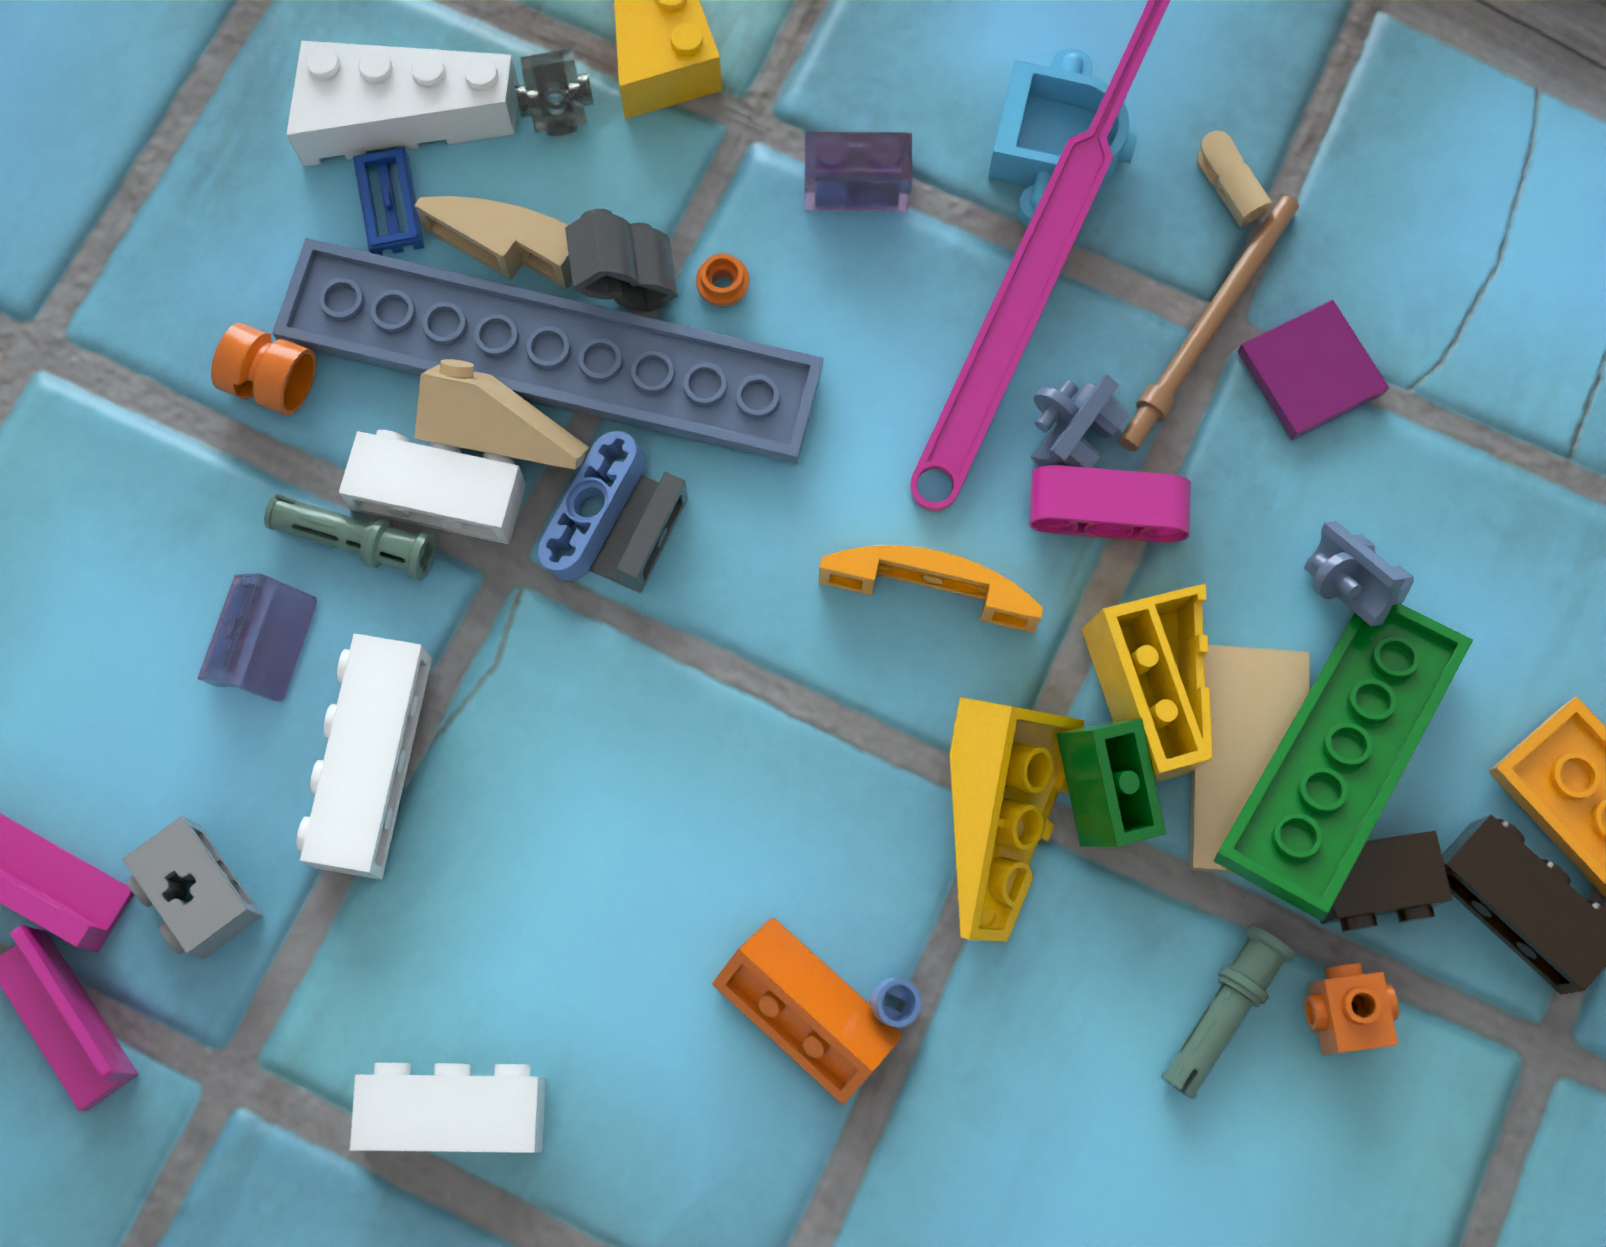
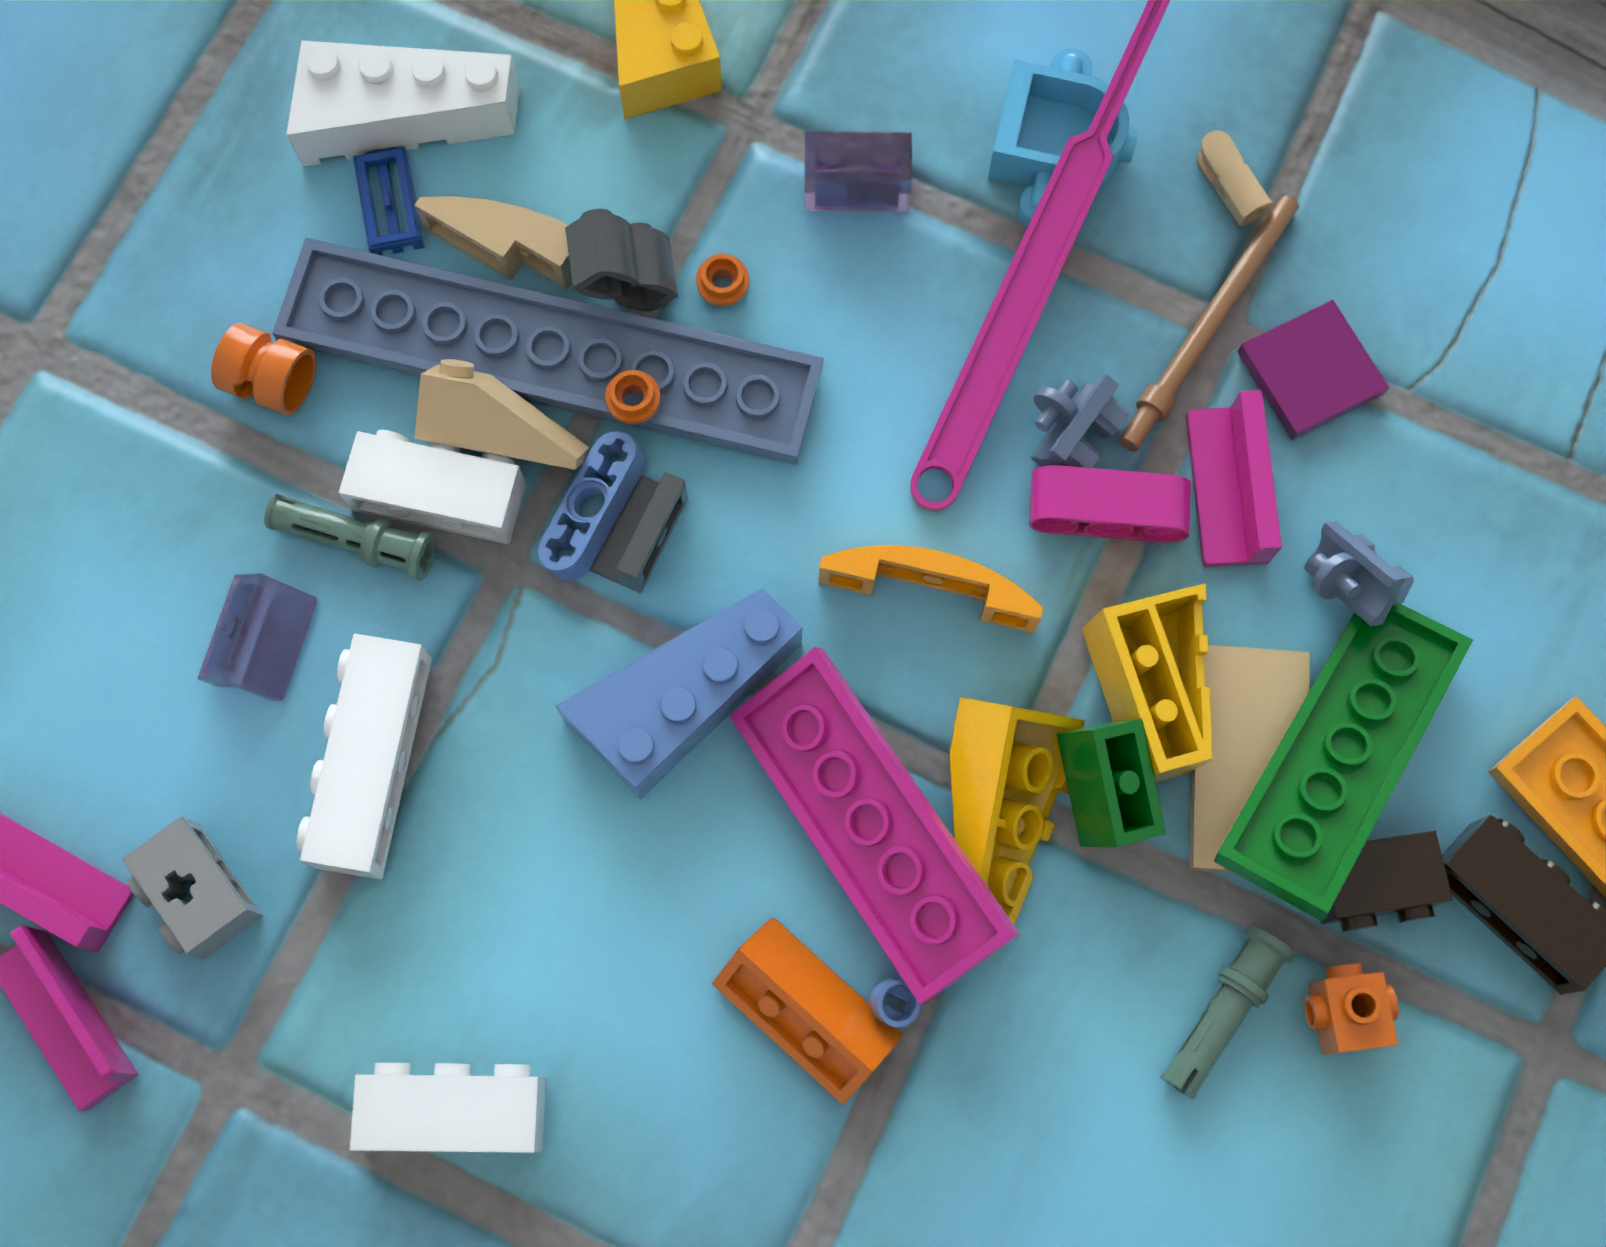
(548, 75): clear smoke brick -> none
(632, 382): none -> orange plate
(677, 694): none -> medium blue wedge
(873, 826): none -> dark pink plate
(1233, 483): none -> dark pink panel

